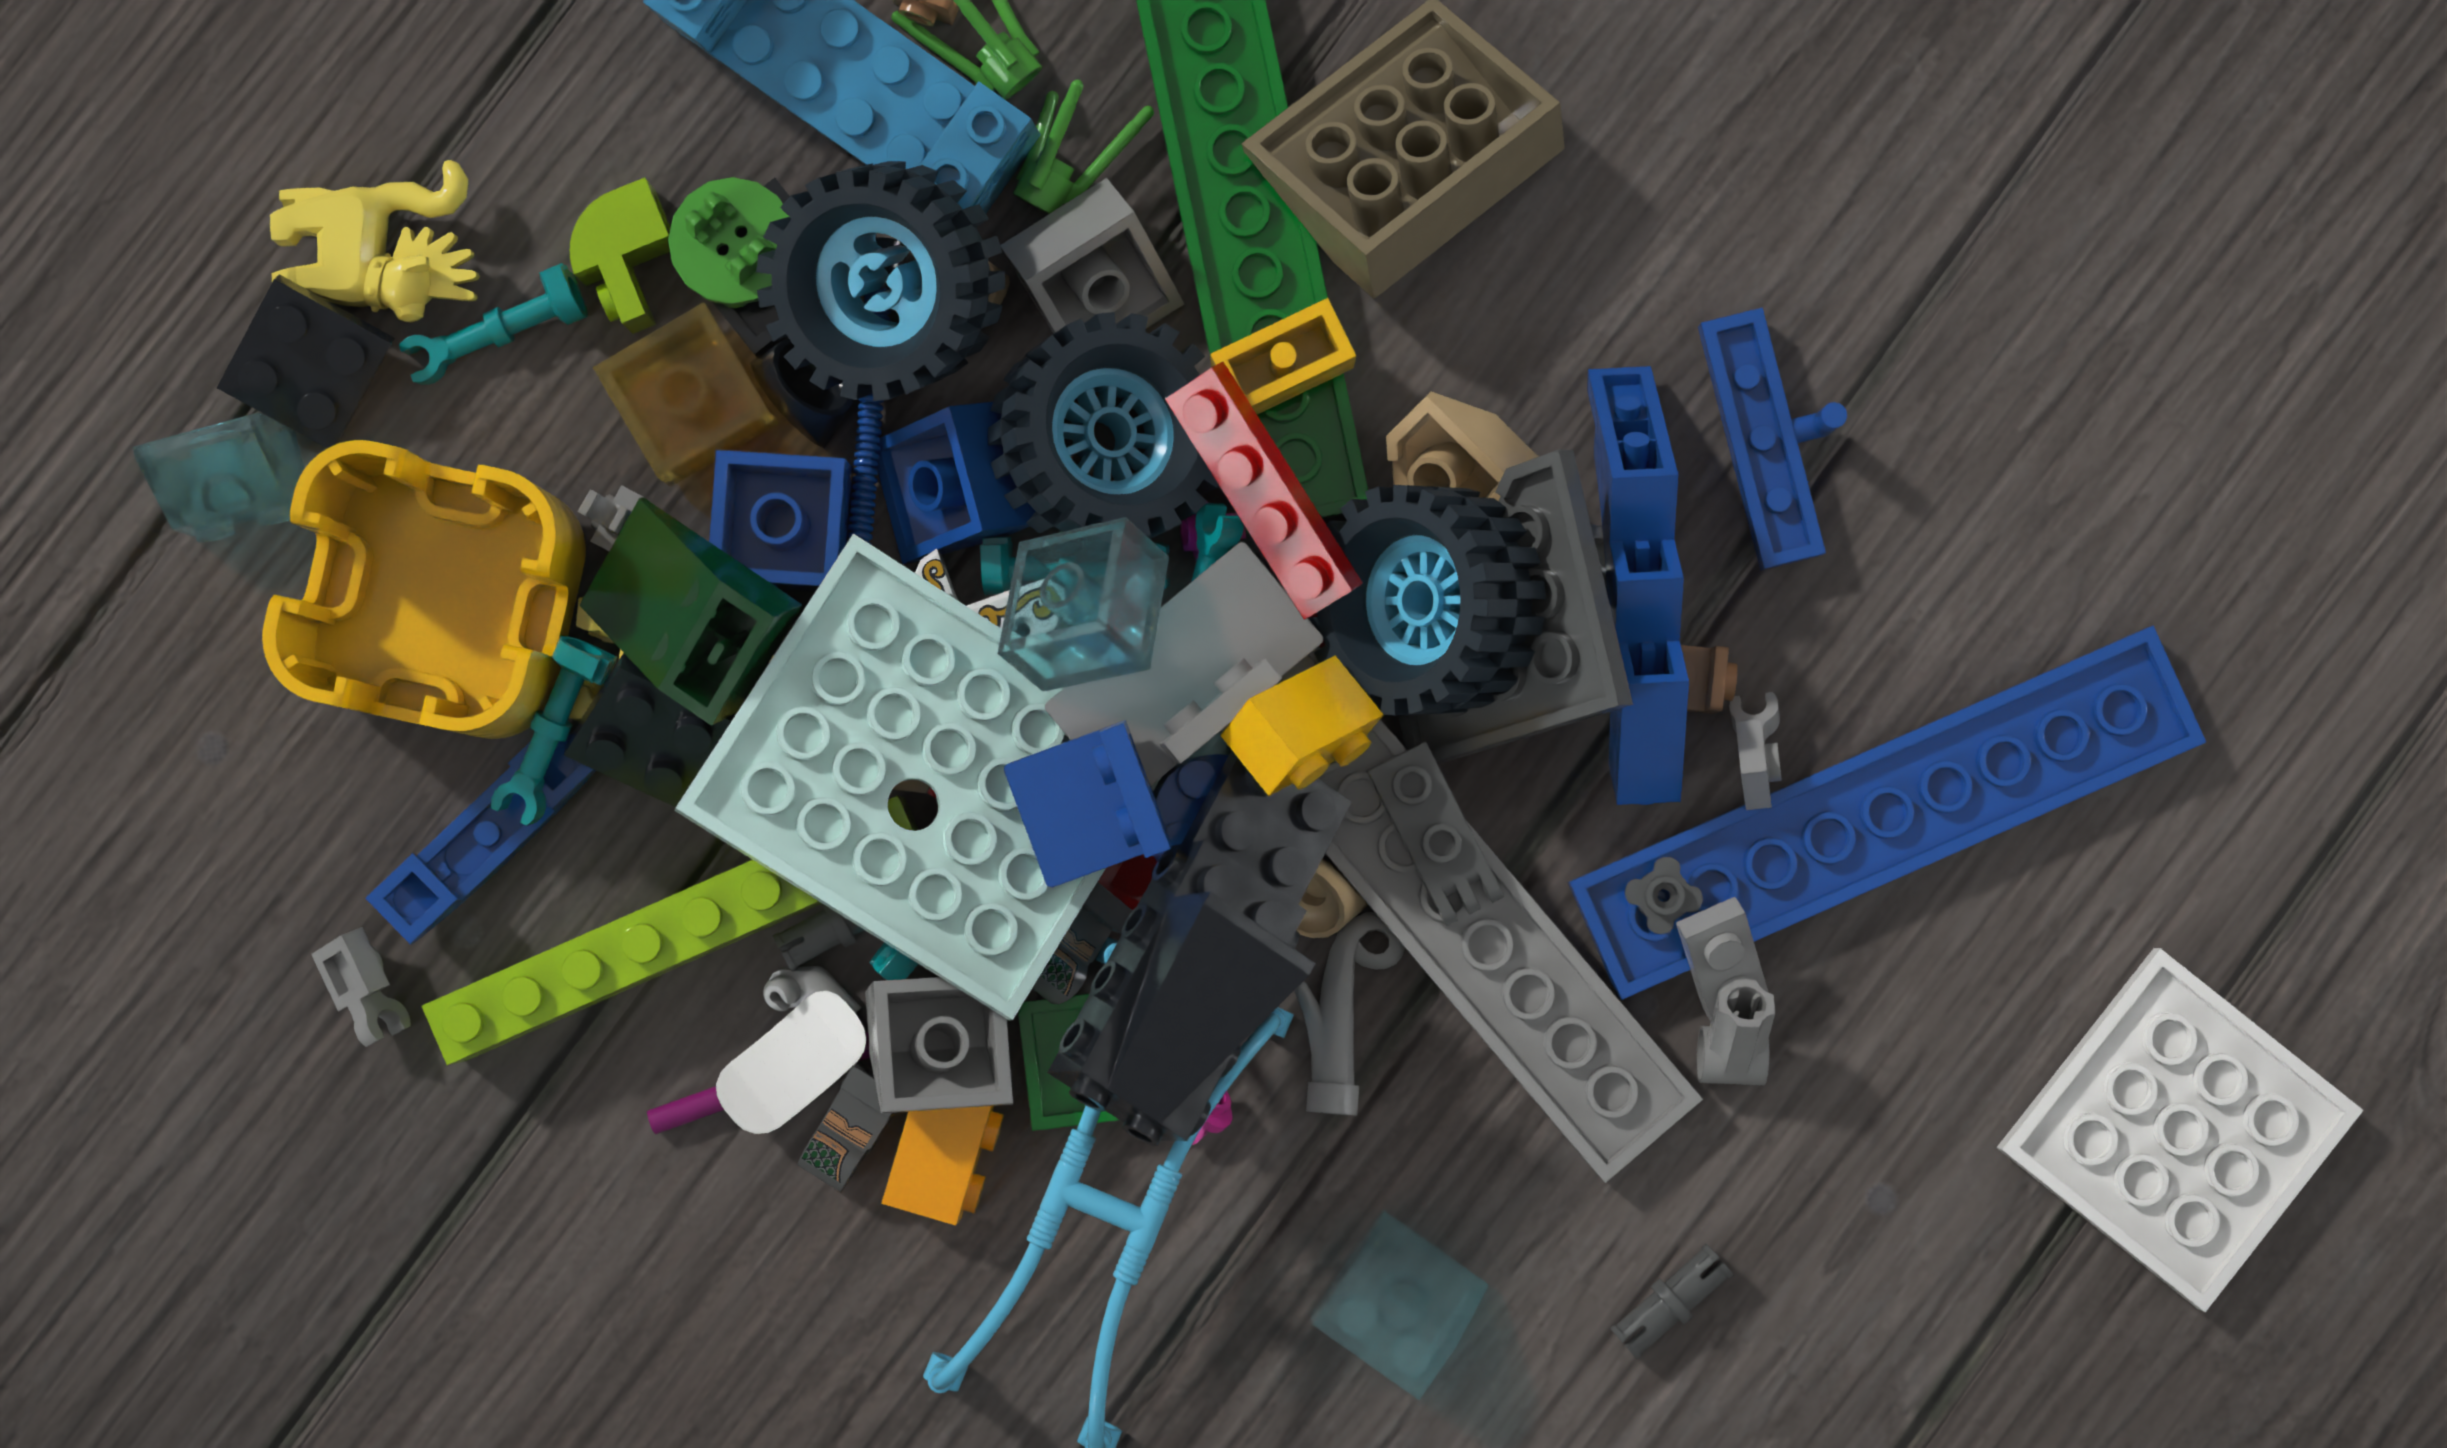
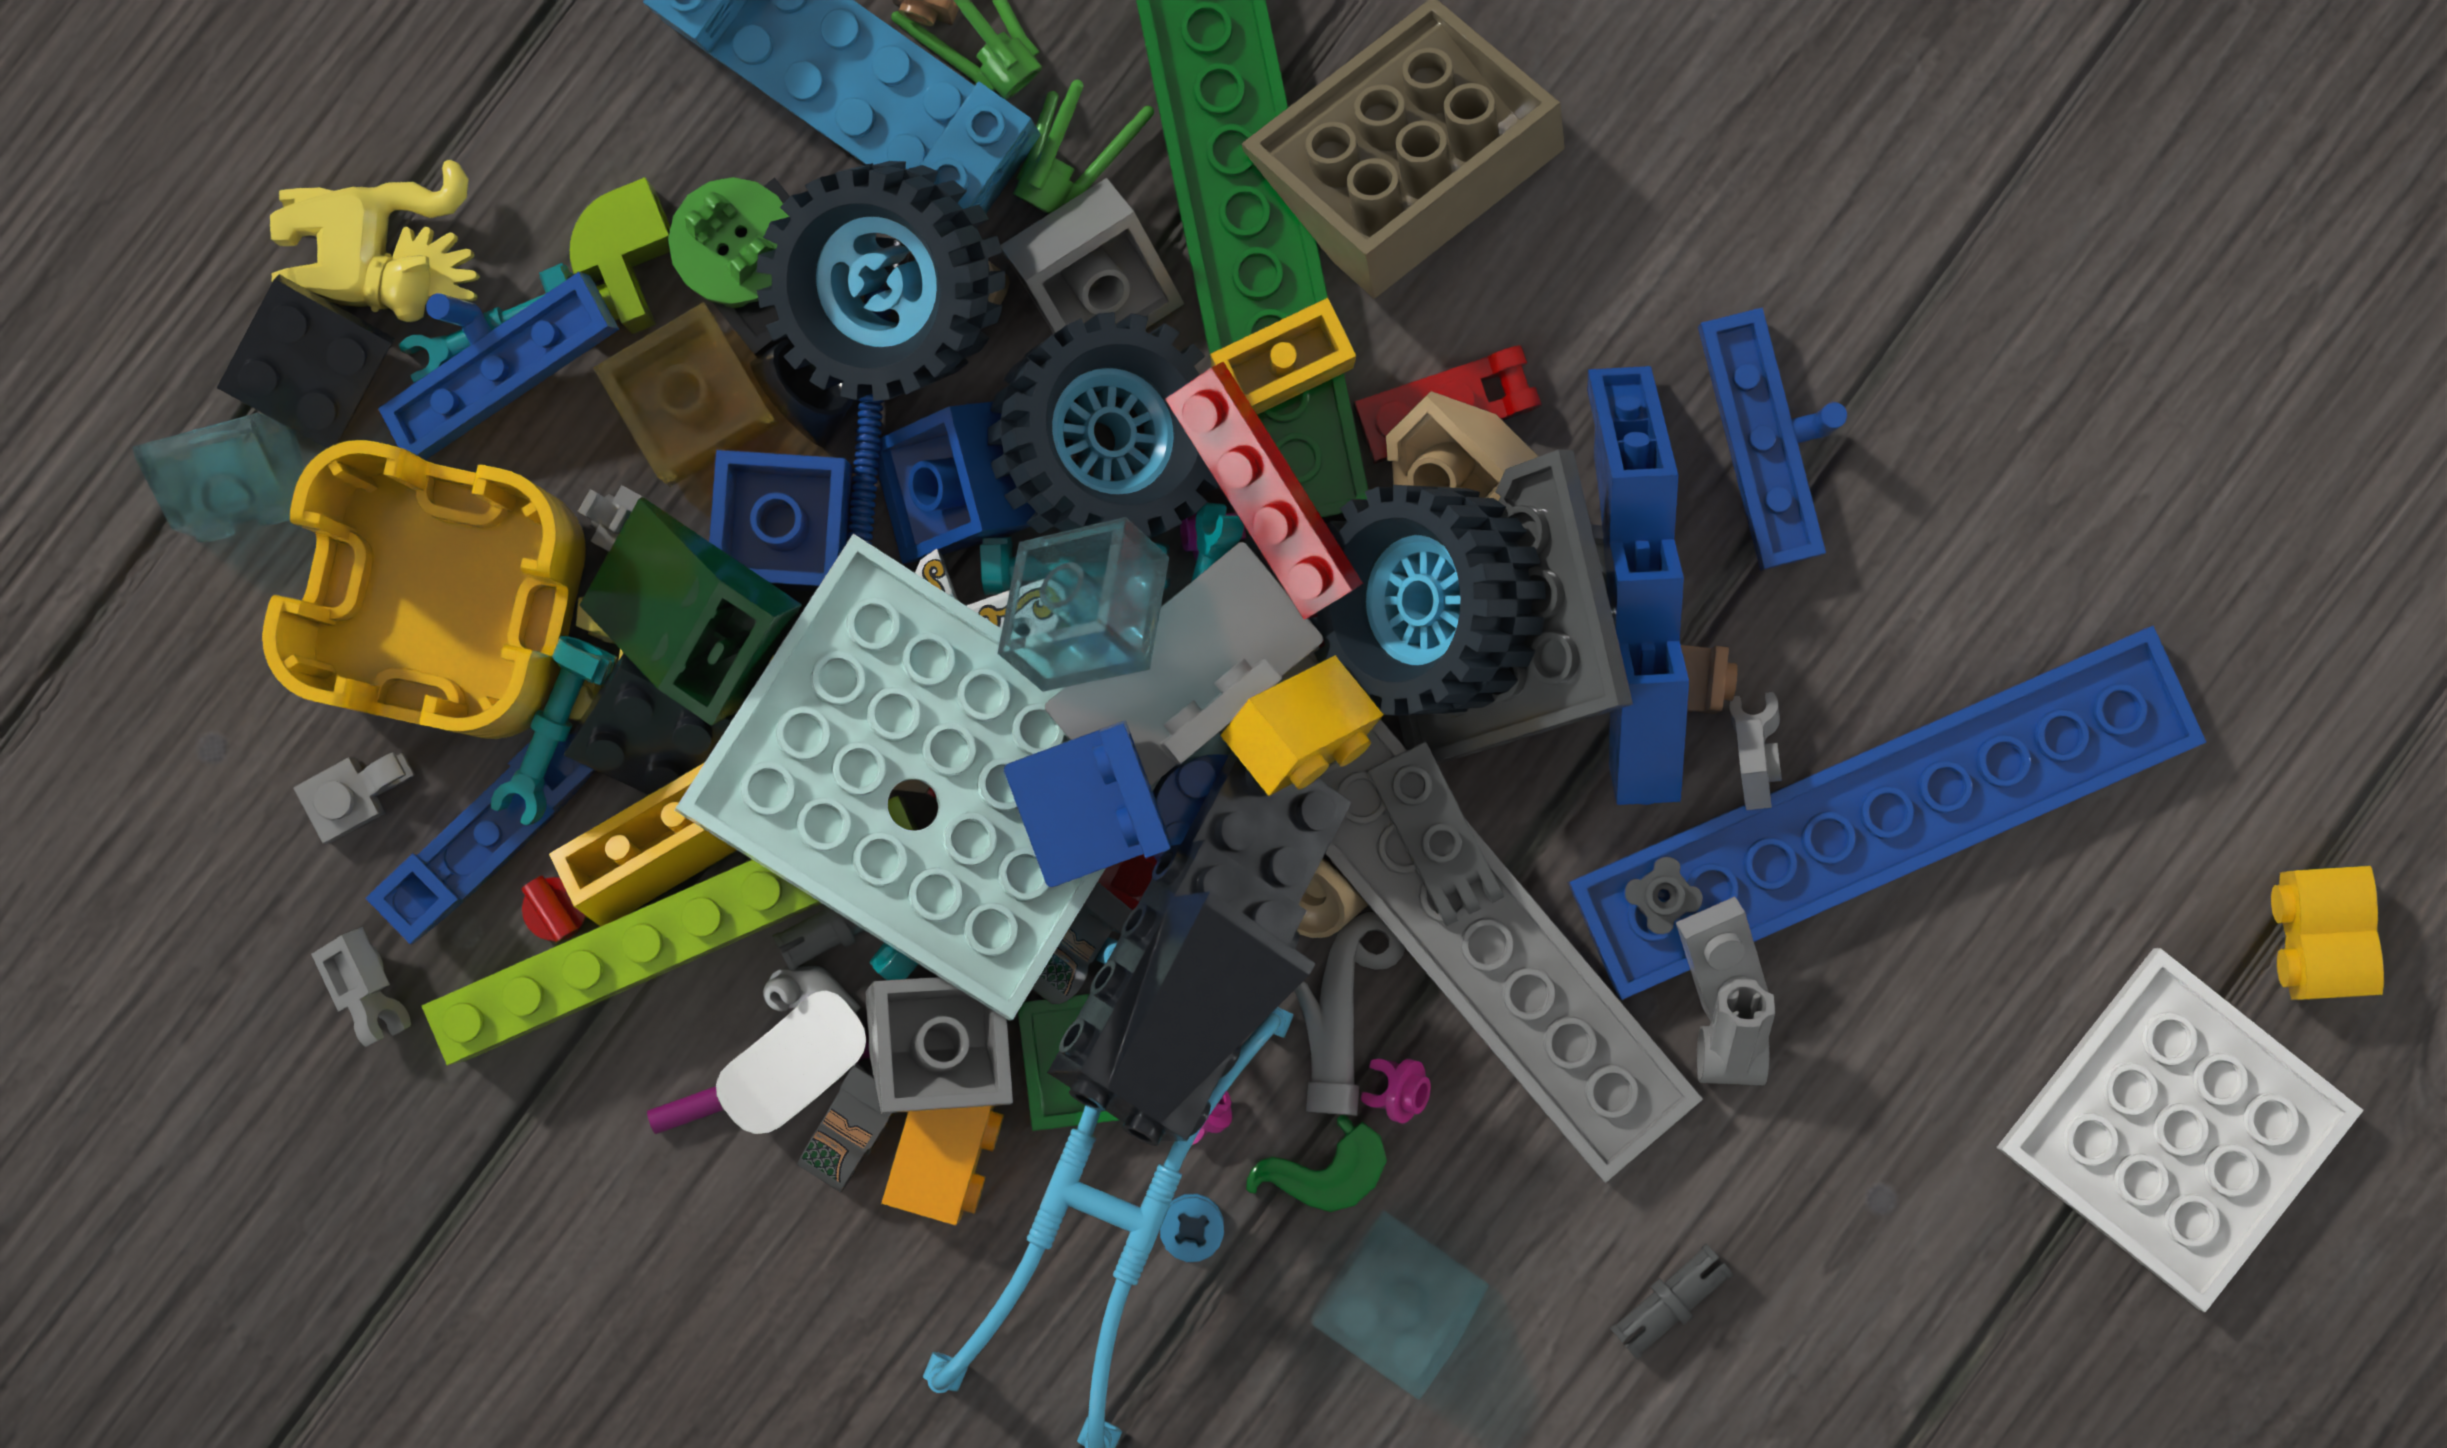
(347, 795): none -> light grey plate
(497, 363): none -> blue plate
(549, 910): none -> red plate
(636, 855): none -> yellow brick
(1194, 1212): none -> dark azure wheel
(1338, 1186): none -> green piece
(1384, 410): none -> red plate
(1406, 1091): none -> dark pink plate
(2329, 933): none -> yellow brick

